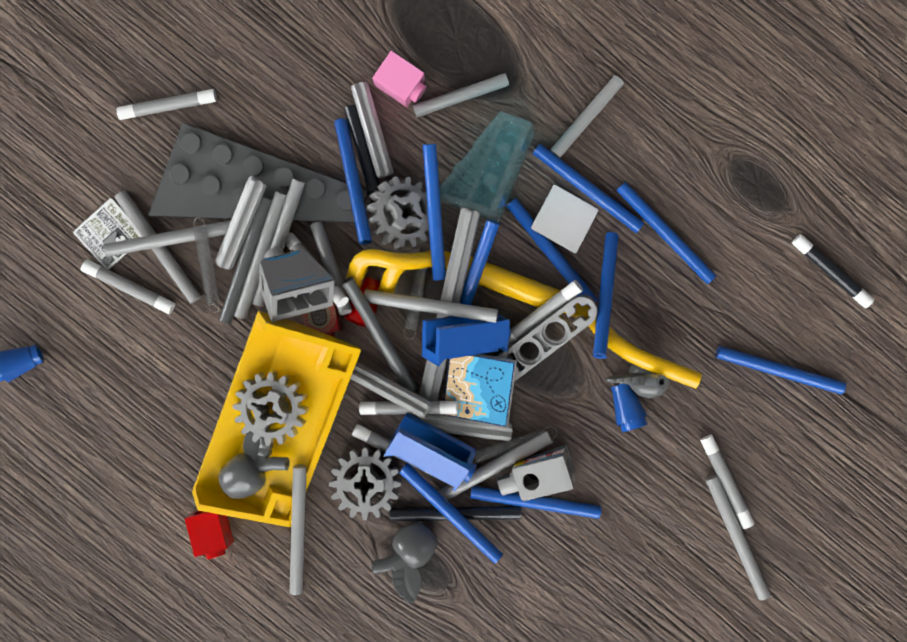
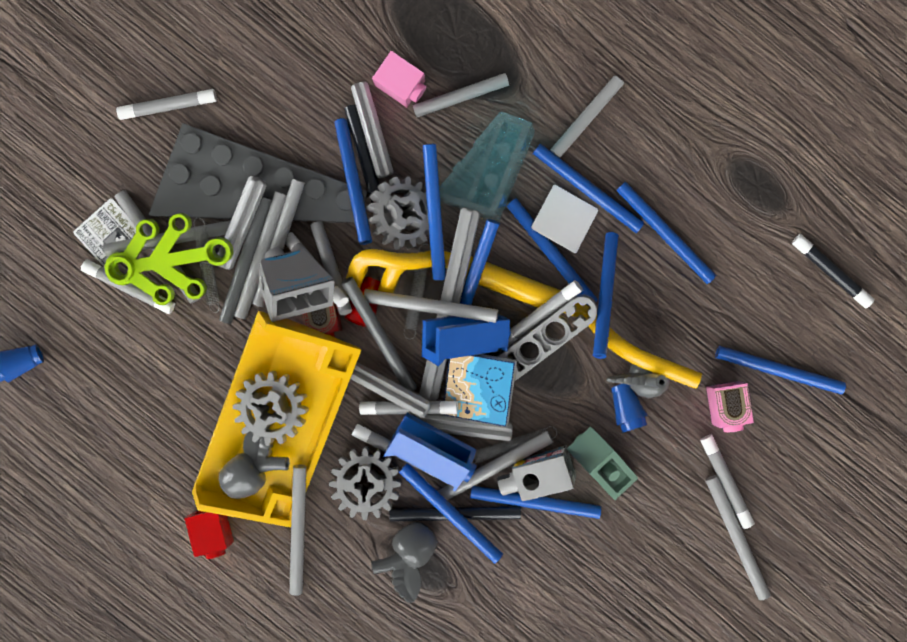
(163, 261): none -> lime plant
(602, 463): none -> sand green slope
(730, 406): none -> brick

